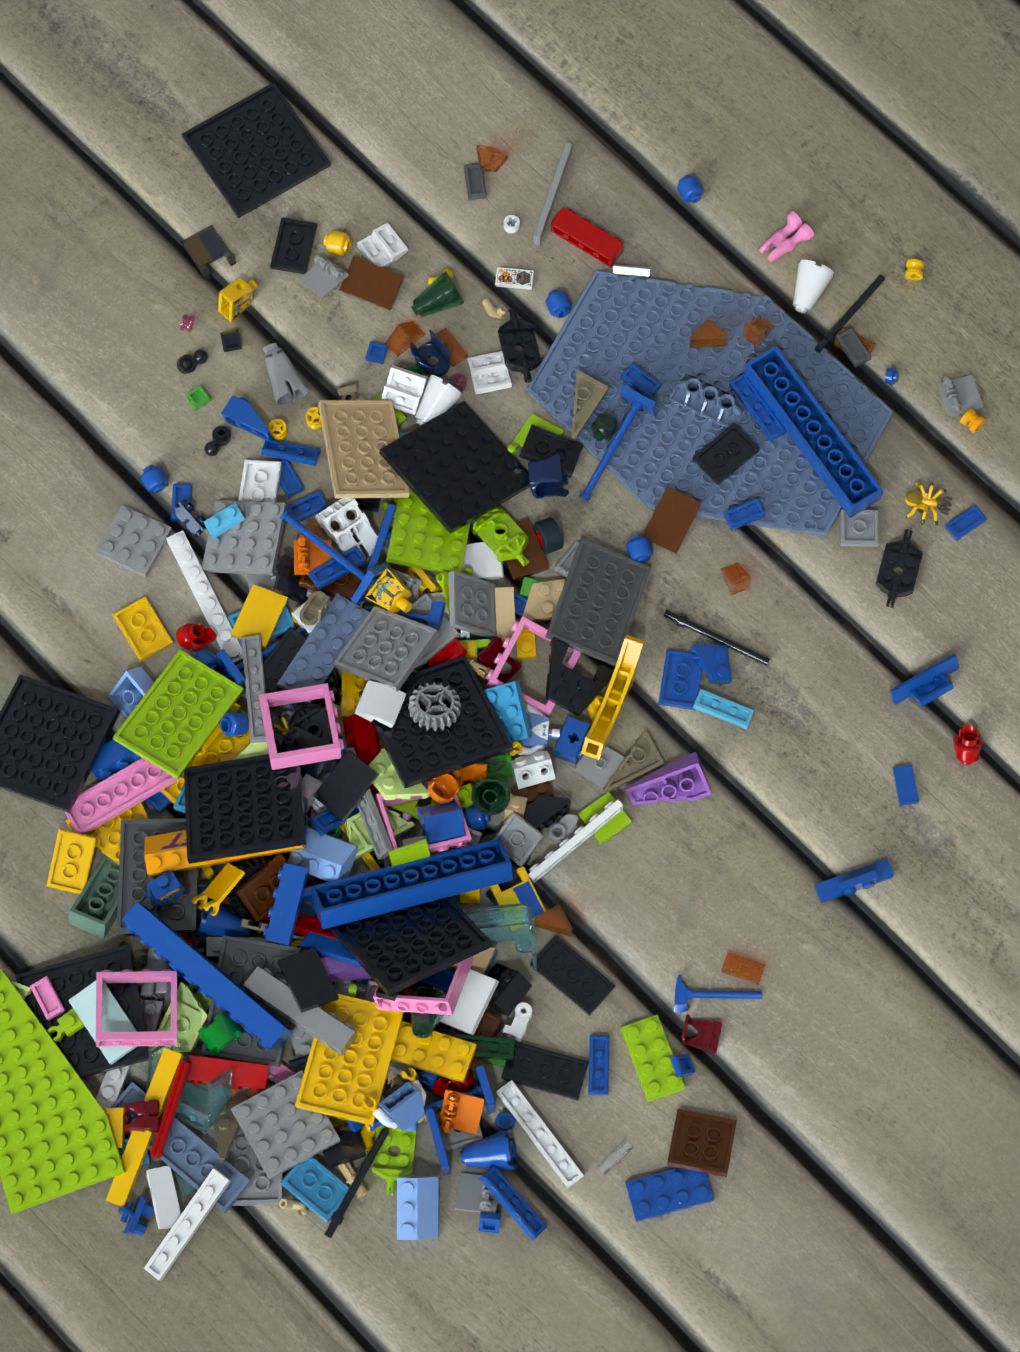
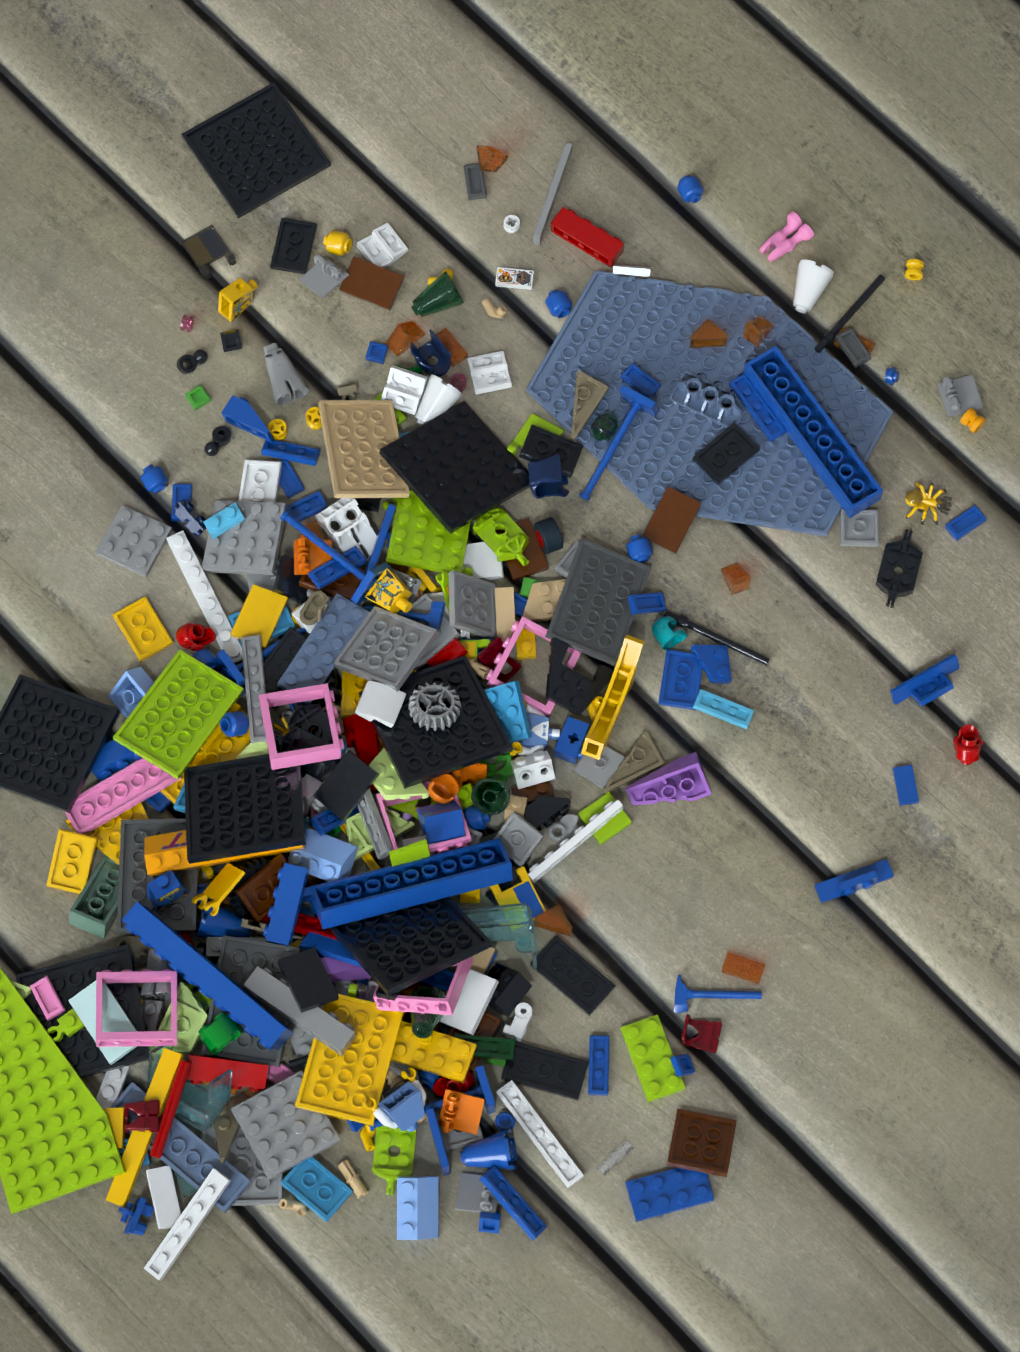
(337, 1217): black bar -> none
(346, 1150): black tile -> none
(519, 333): black plate -> none
(647, 603): none -> blue tile
(664, 633): none -> teal helmet
(744, 514): blue plate -> none

